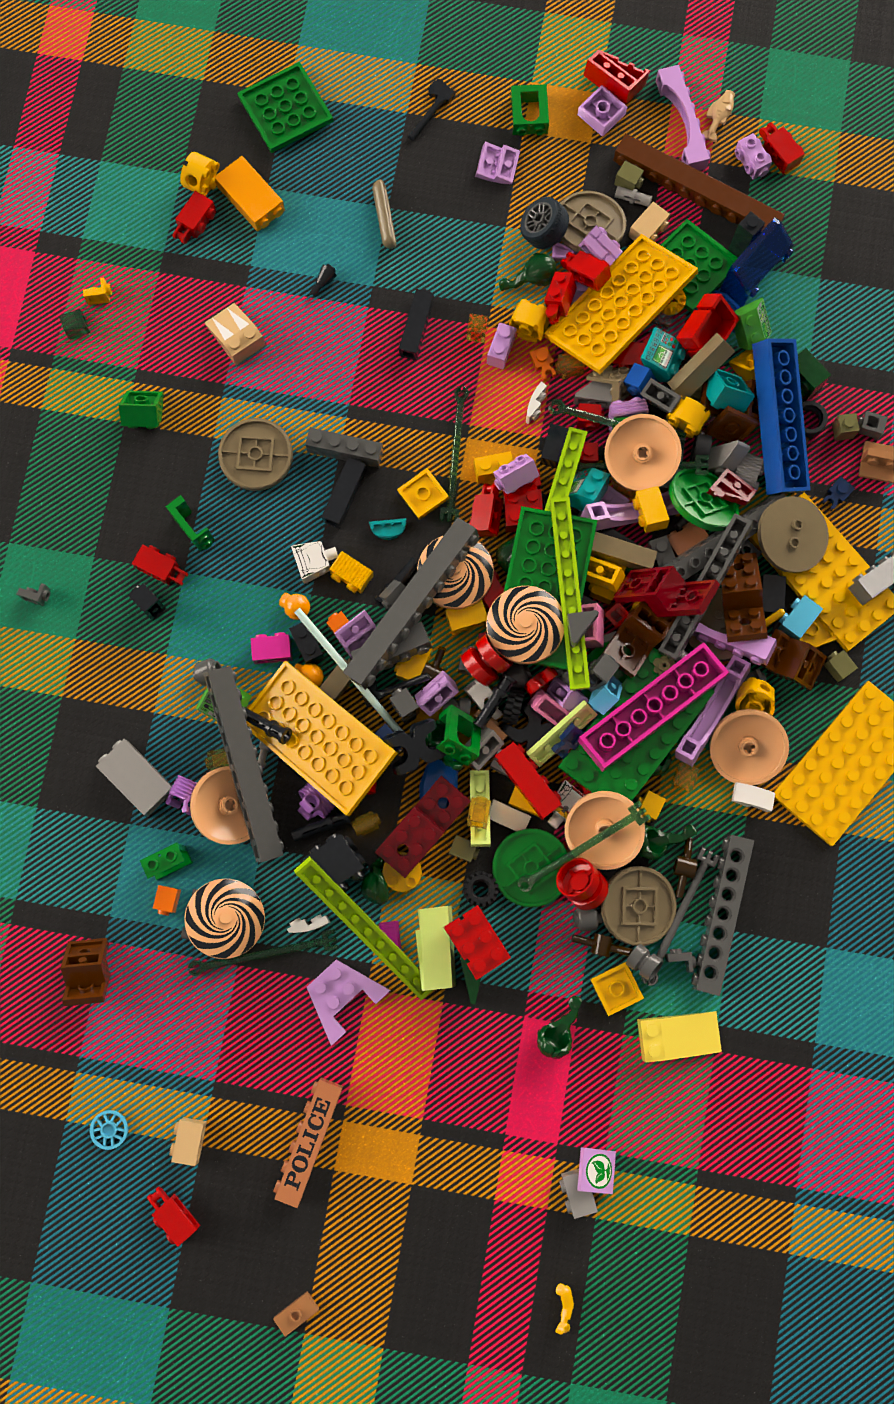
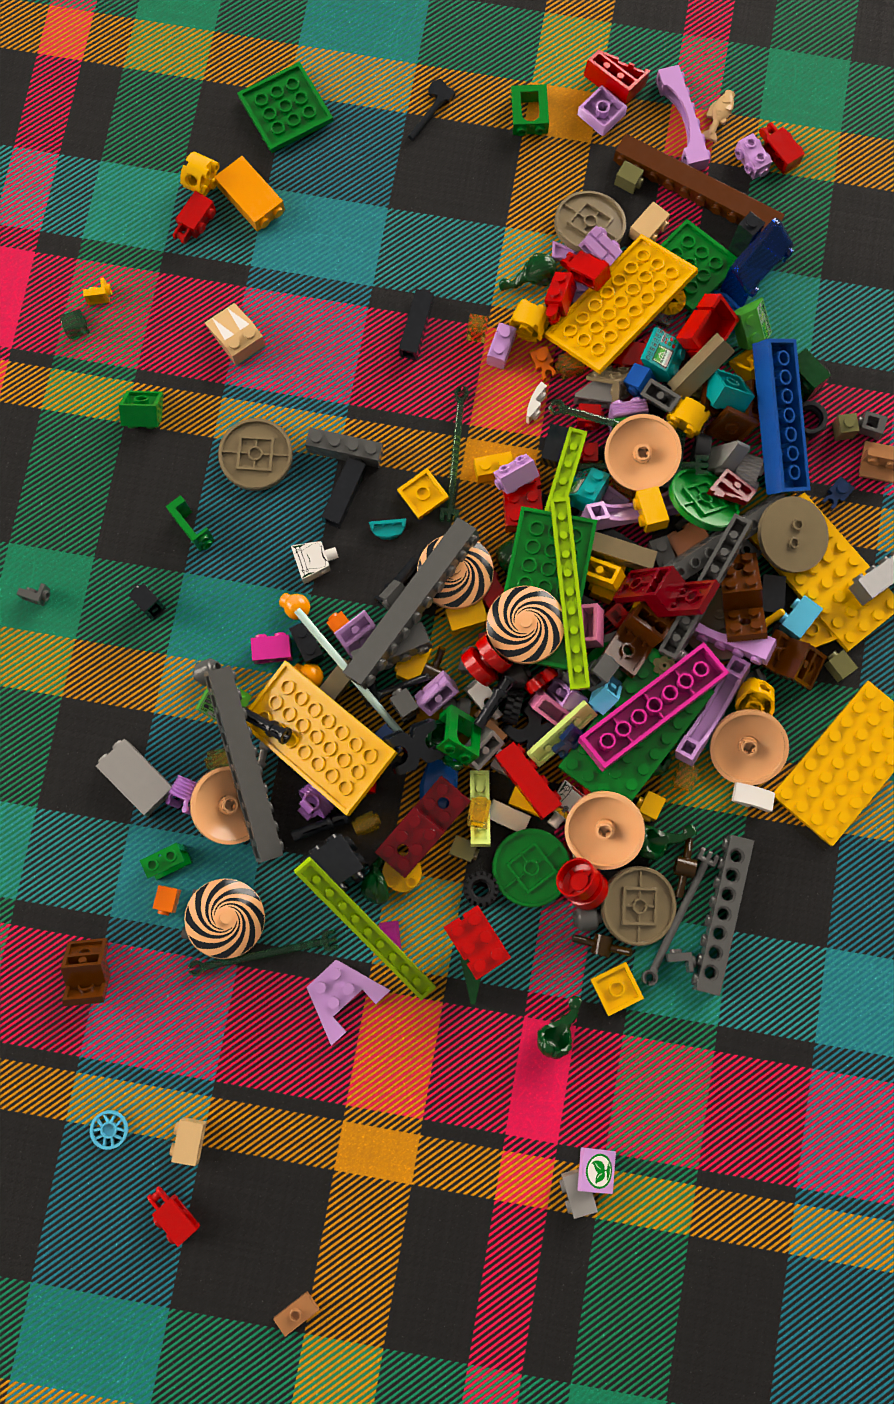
(158, 565): red brick -> none
(303, 926): white slope -> none
(308, 1143): nougat brick -> none
(326, 274): black cone -> none
(351, 572): yellow brick -> none
(384, 214): dark tan piece -> none
(435, 949): yellowish green slope -> none
(487, 511): red brick -> none
(497, 163): lavender slope -> none
(544, 223): black wheel -> none
(568, 1304): yellow arm -> none
(579, 623): dark grey slope -> none
(633, 196): light grey pin -> none
(634, 816): clear green hinge -> none
(642, 960): dark grey wheel -> none
(679, 1036): light yellow slope -> none

